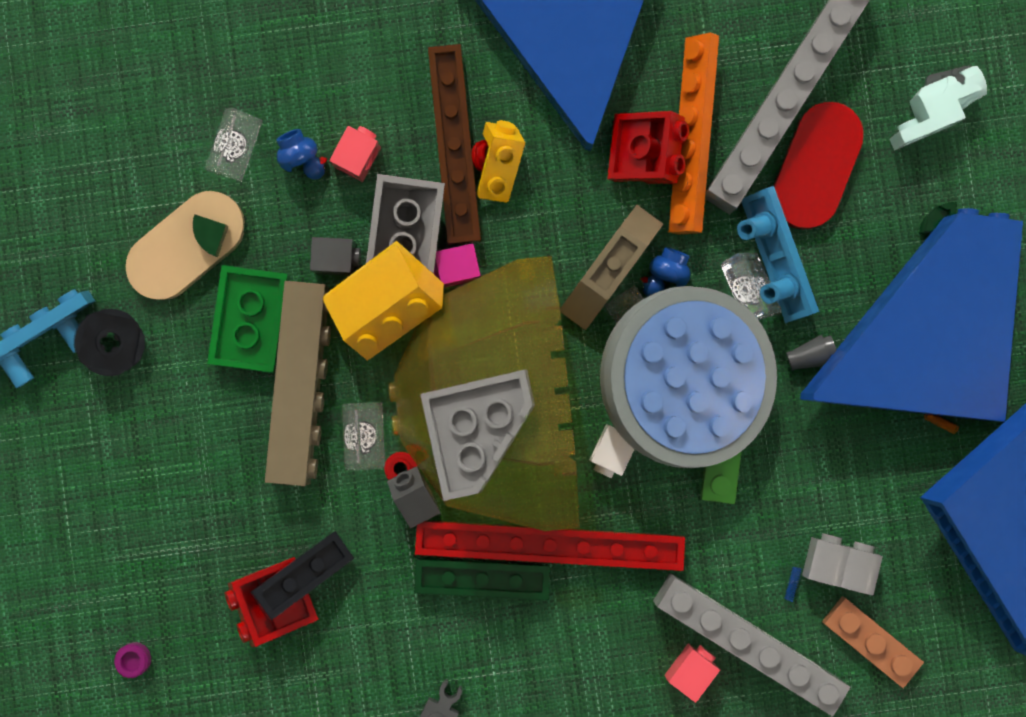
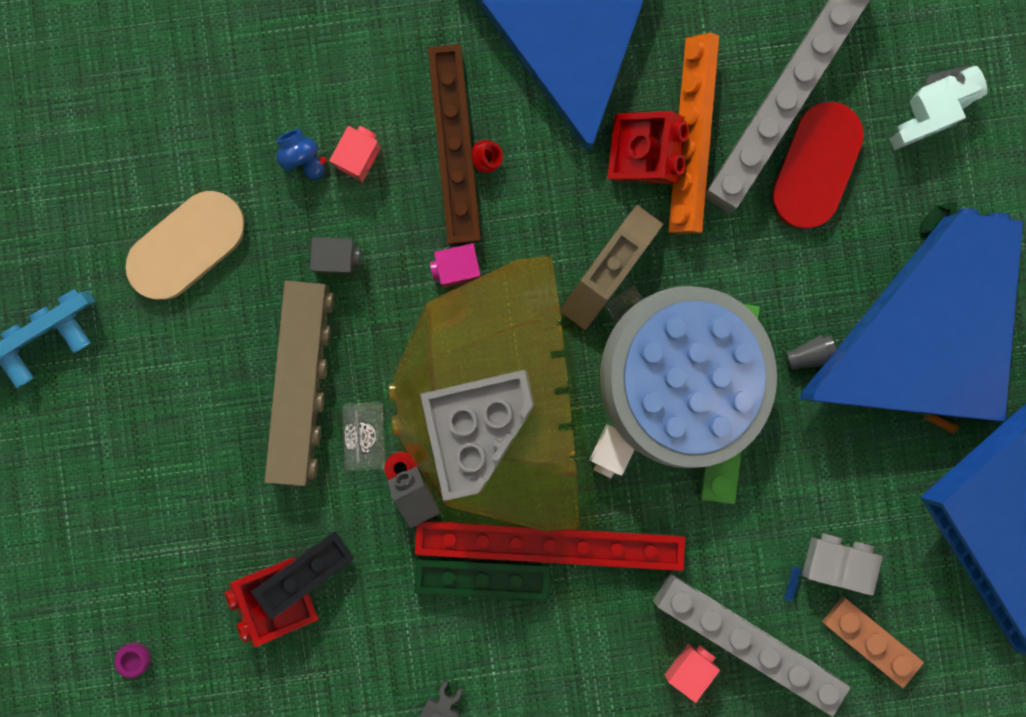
(120, 358): black plate -> none
(209, 234): dark green tile -> none
(233, 144): clear slope -> none
(247, 319): green plate -> none
(384, 300): yellow slope -> none
(406, 213): light grey slope -> none
(501, 160): yellow bracket -> none
(669, 267): blue animal -> none
(745, 279): clear slope -> none
(779, 254): dark azure plate -> none

